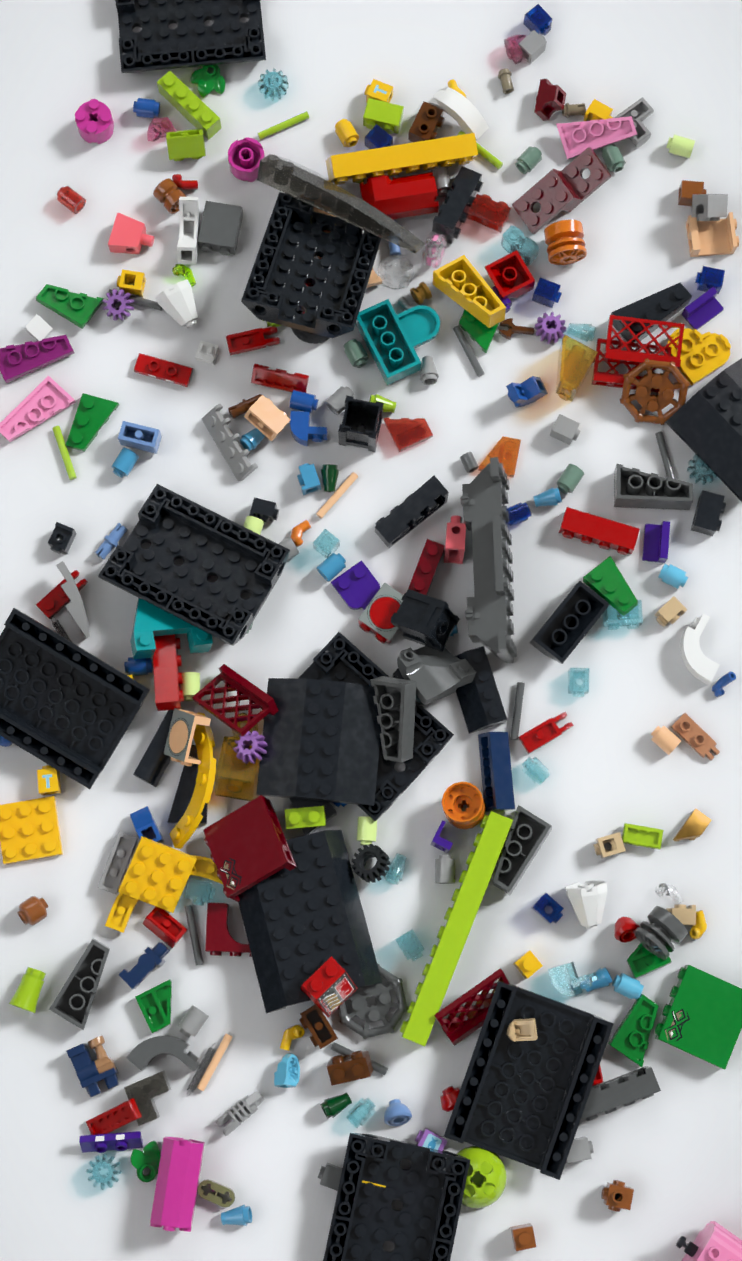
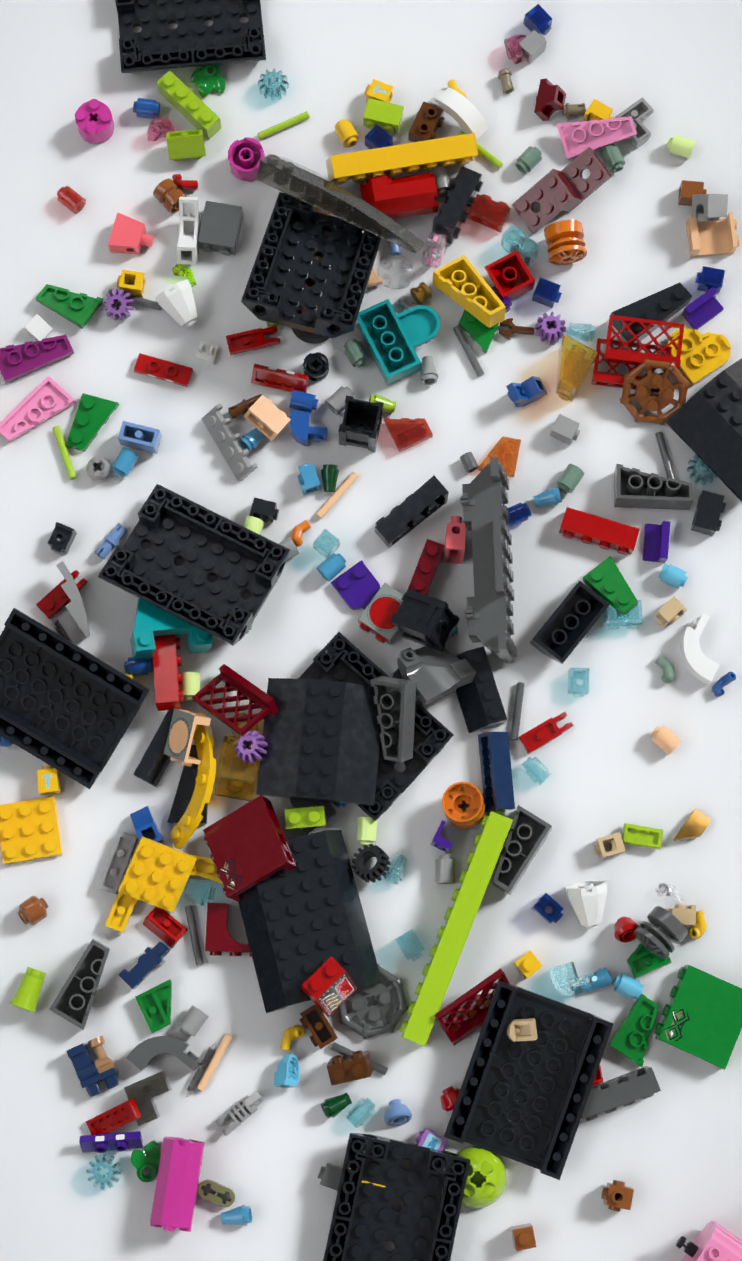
(98, 475): none -> light grey piece
(316, 366): none -> black wheel
(580, 1150): light grey brick -> none
(668, 669): none -> sand green arm
(695, 736): nougat hinge -> none

